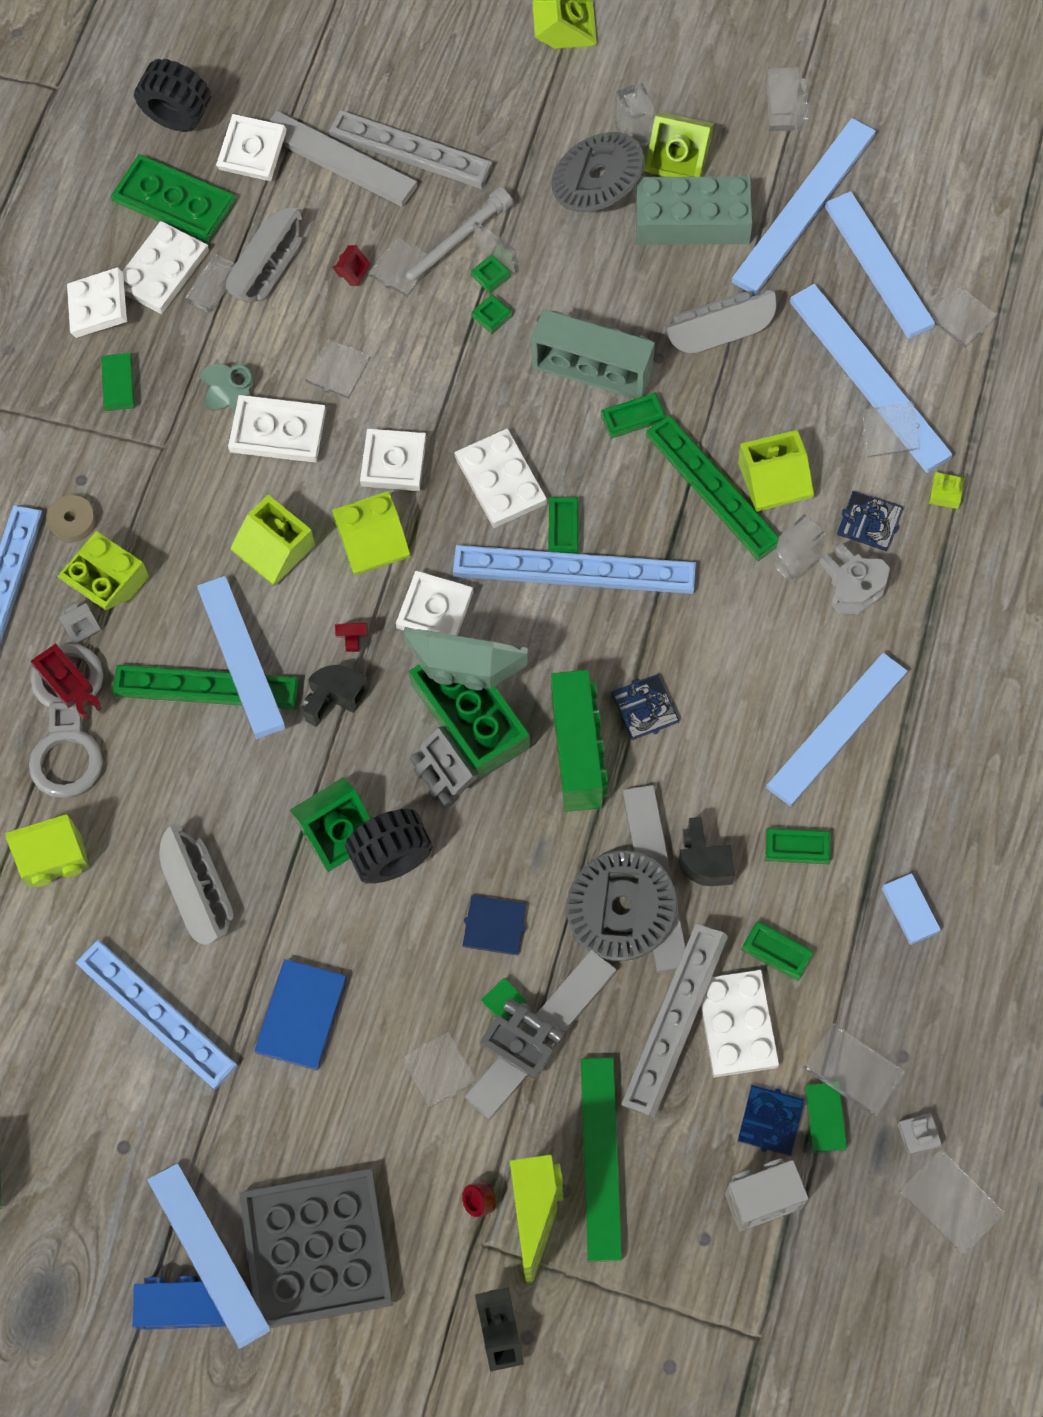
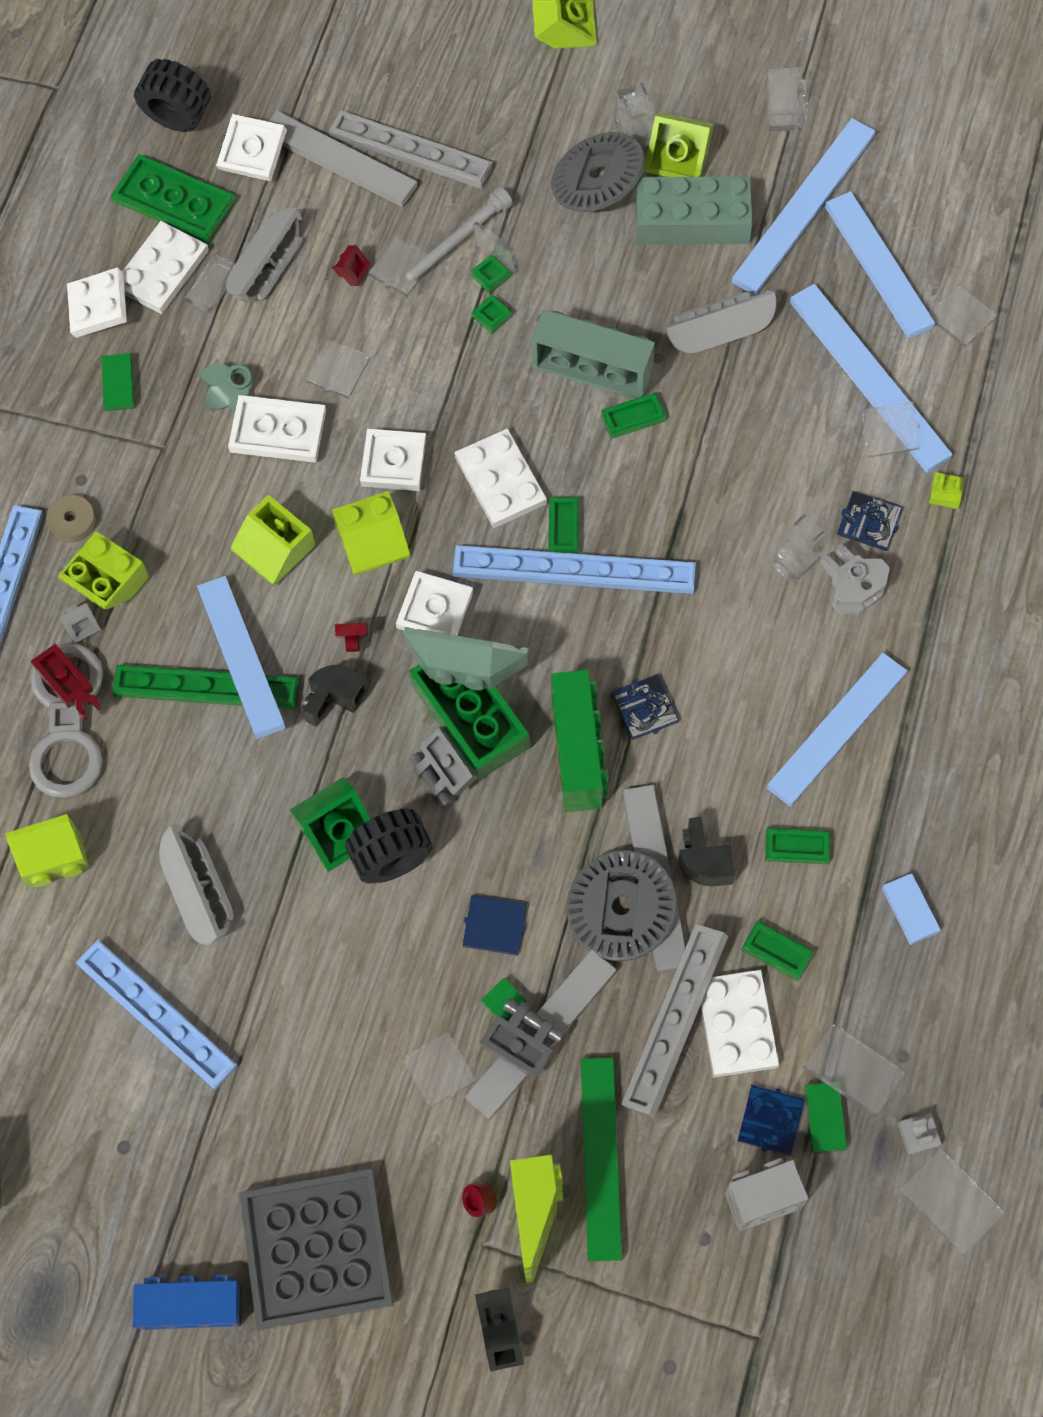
(209, 1256): light blue tile -> none
(300, 1014): blue tile -> none
(713, 487): green tile -> none
(776, 470): lime slope -> none

